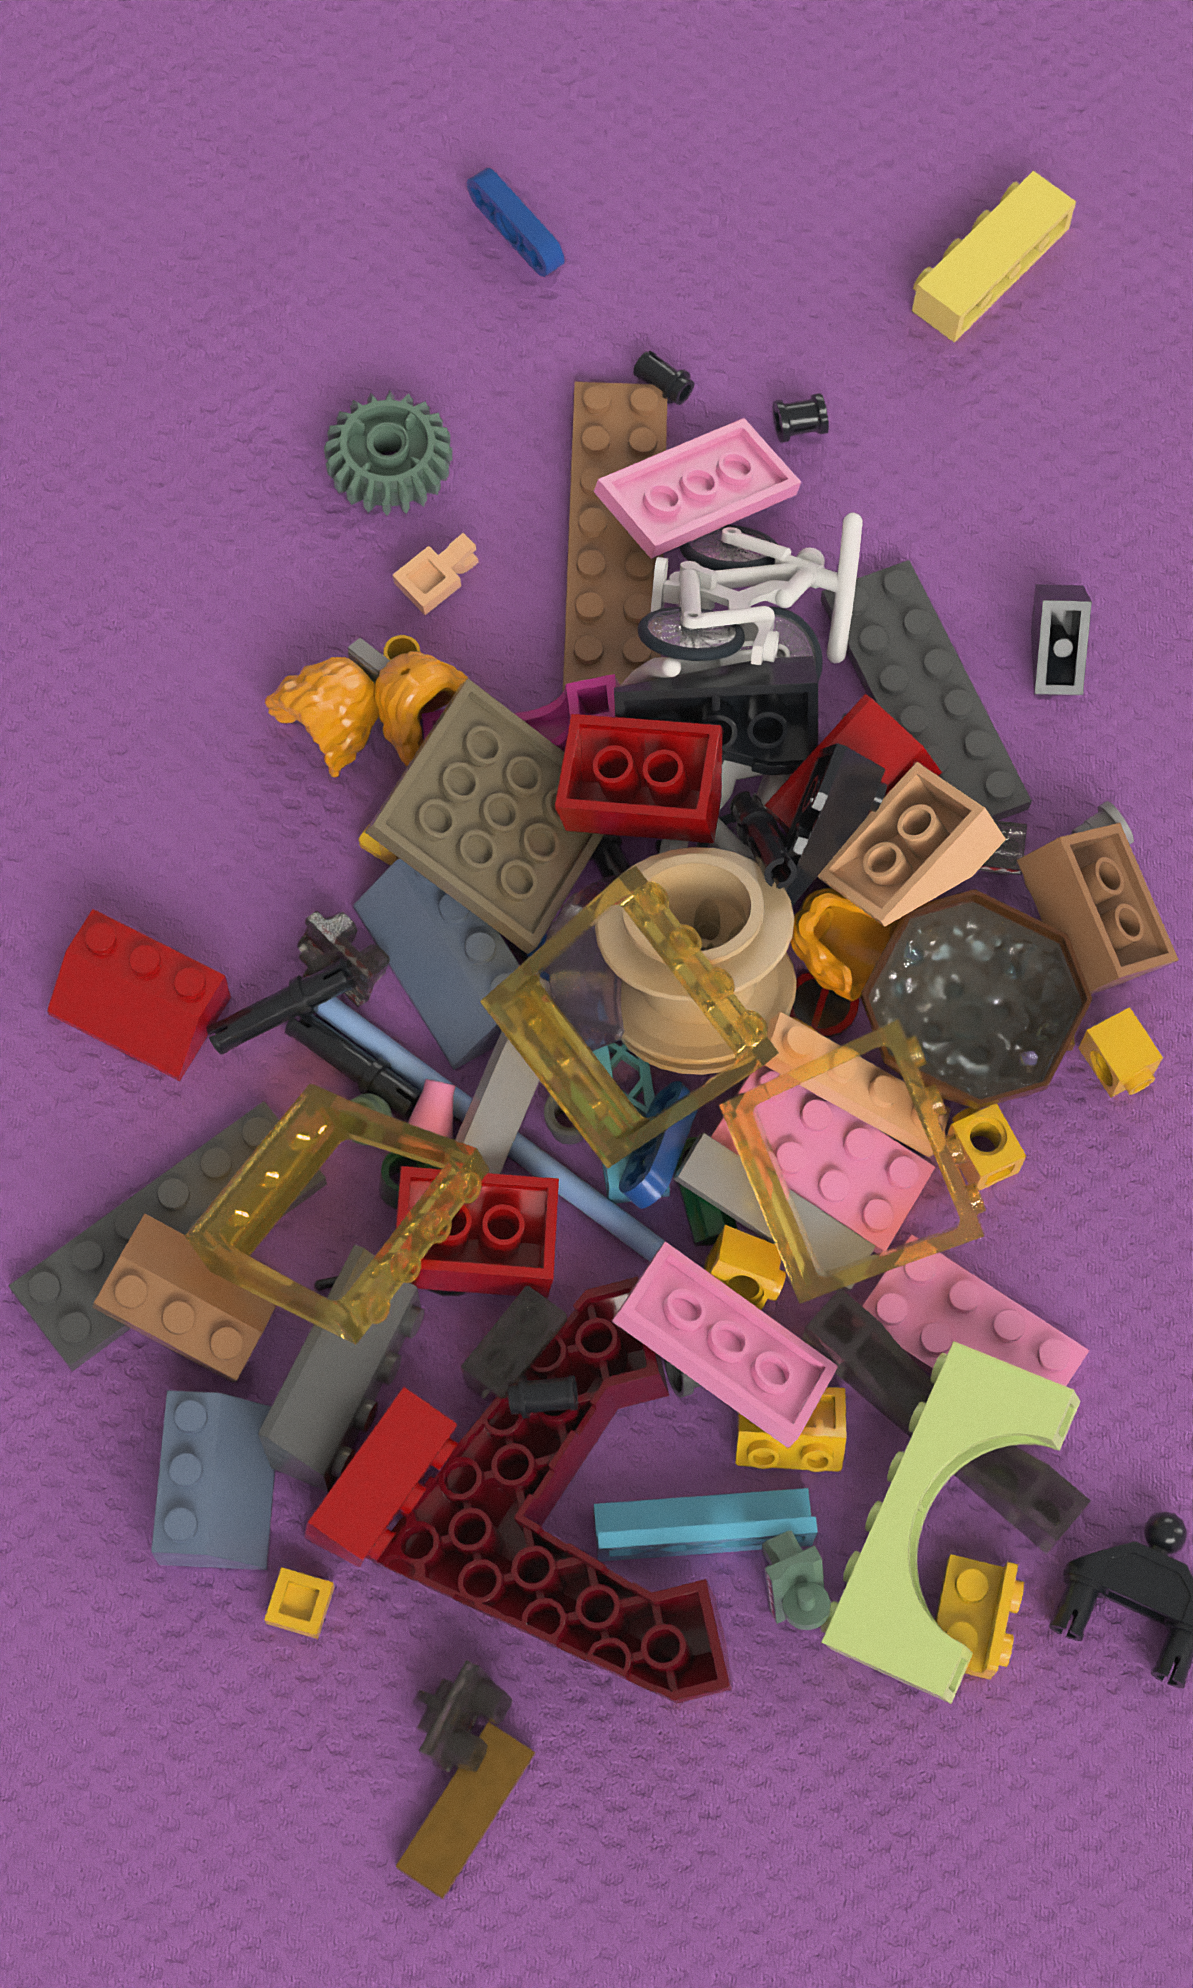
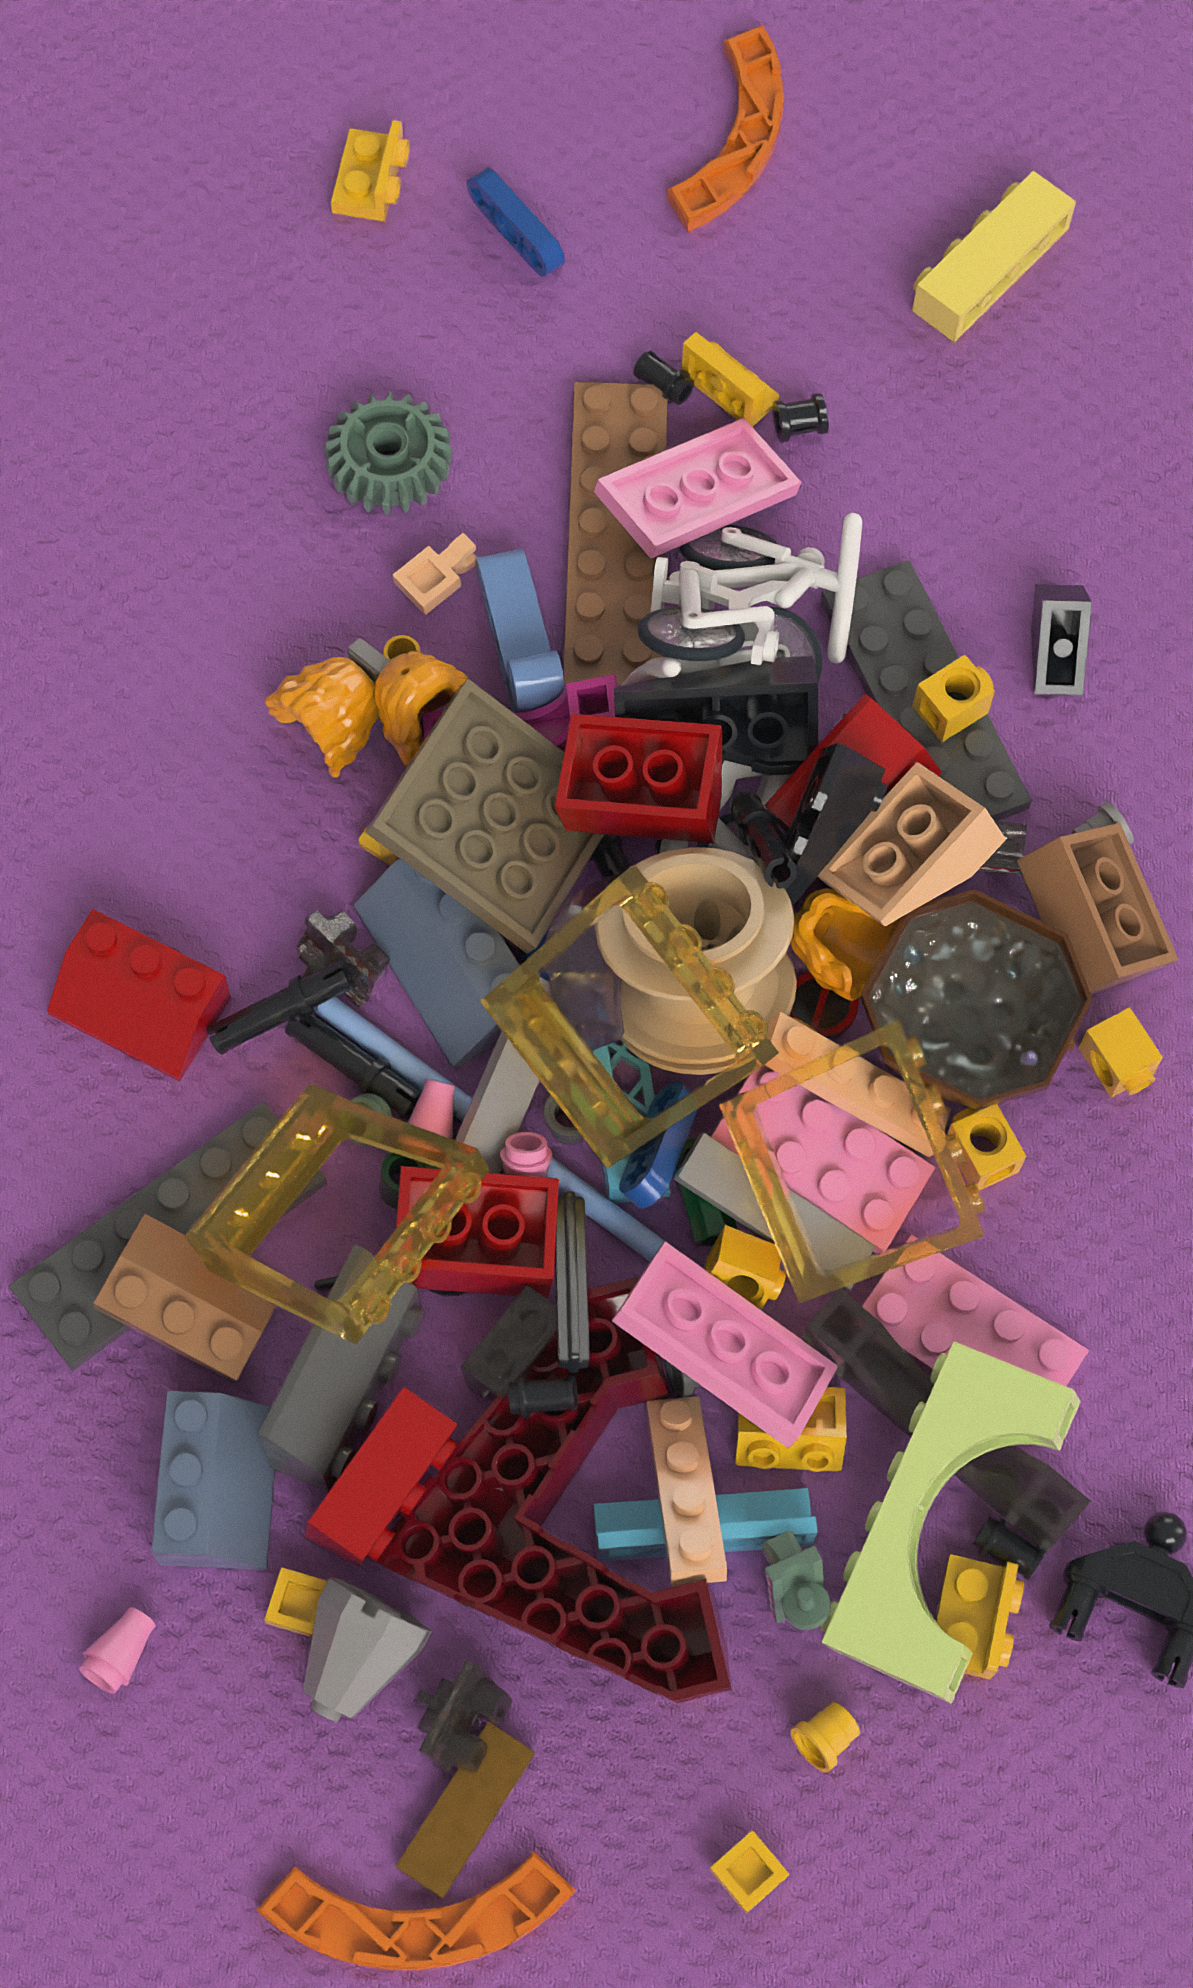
(116, 1653): none -> bright pink cone
(357, 1649): none -> light grey cone
(369, 173): none -> yellow bracket
(417, 1937): none -> orange tile
(526, 1155): none -> bright pink cone
(527, 664): none -> medium blue beam
(572, 1284): none -> axle
(686, 1491): none -> light nougat plate
(726, 380): none -> yellow bracket
(749, 1872): none -> yellow plate
(750, 139): none -> orange tile
(825, 1736): none -> yellow piece
(949, 716): none -> yellow brick
(1008, 1547): none -> black pin

